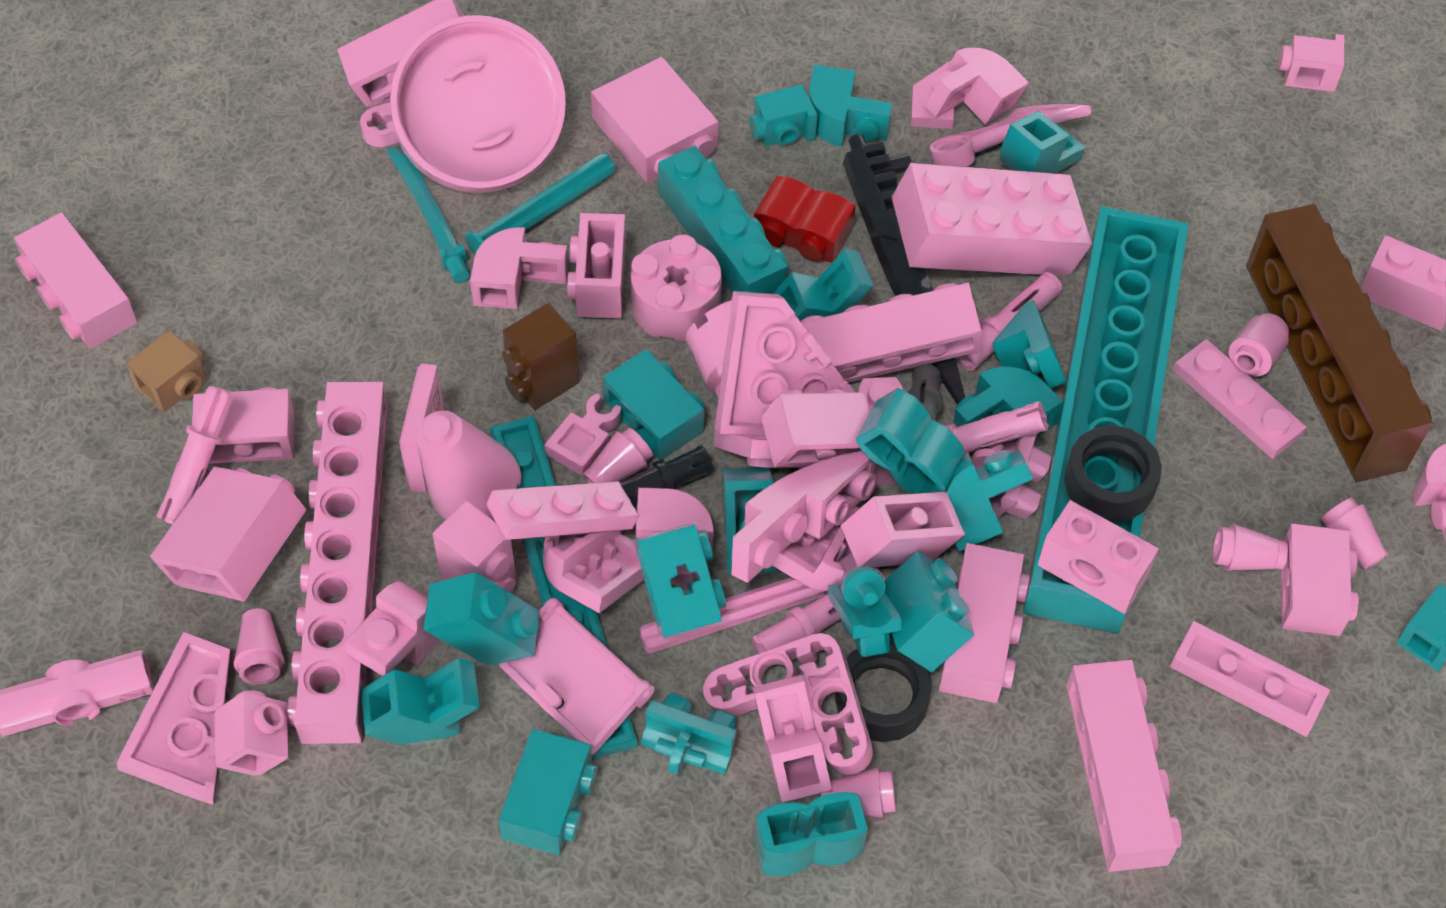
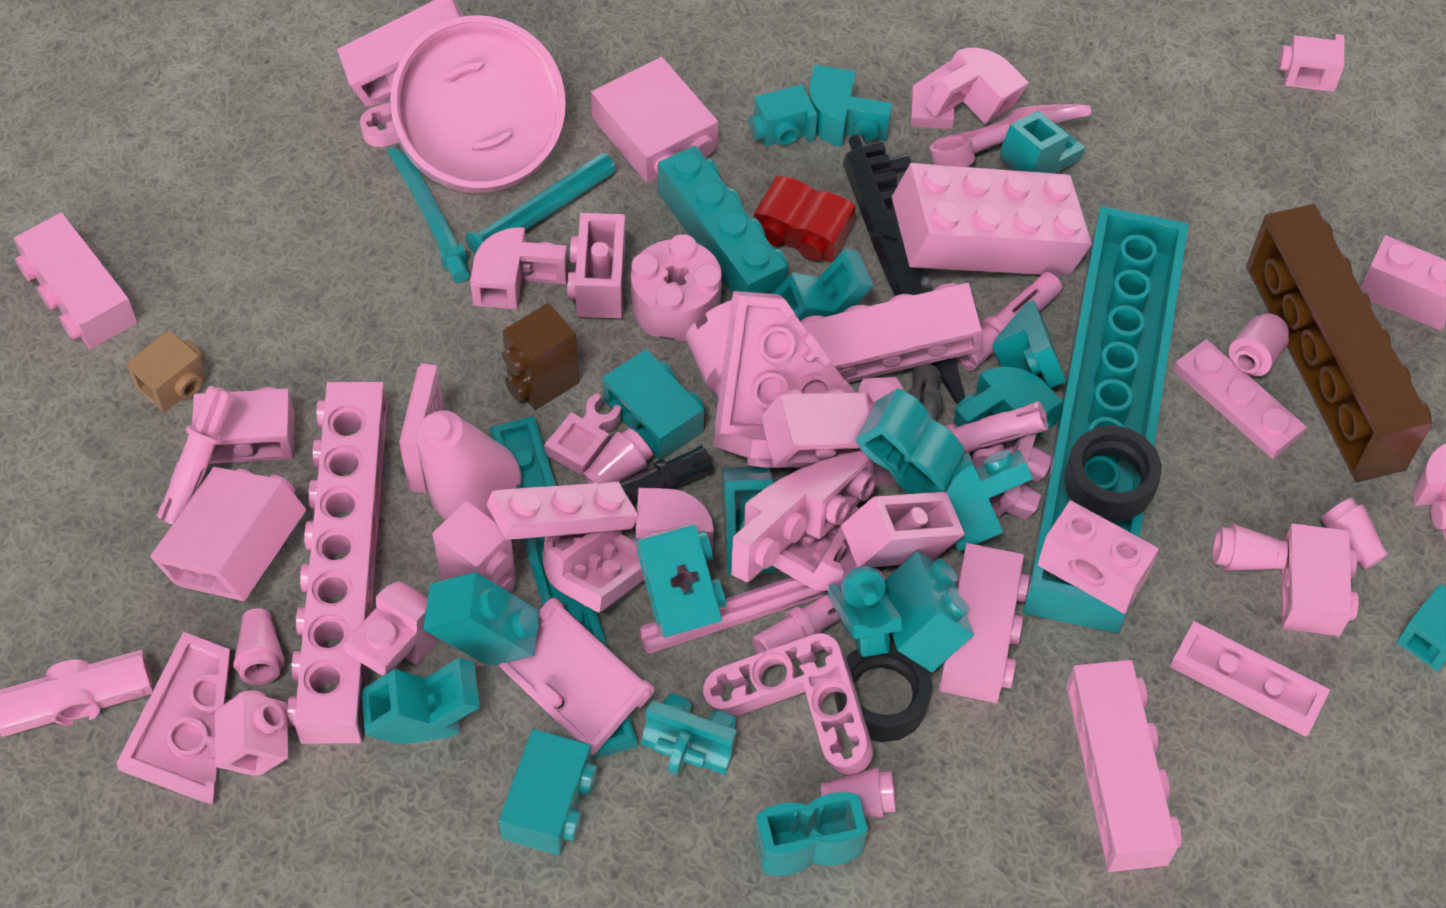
(791, 739): bright pink brick -> none

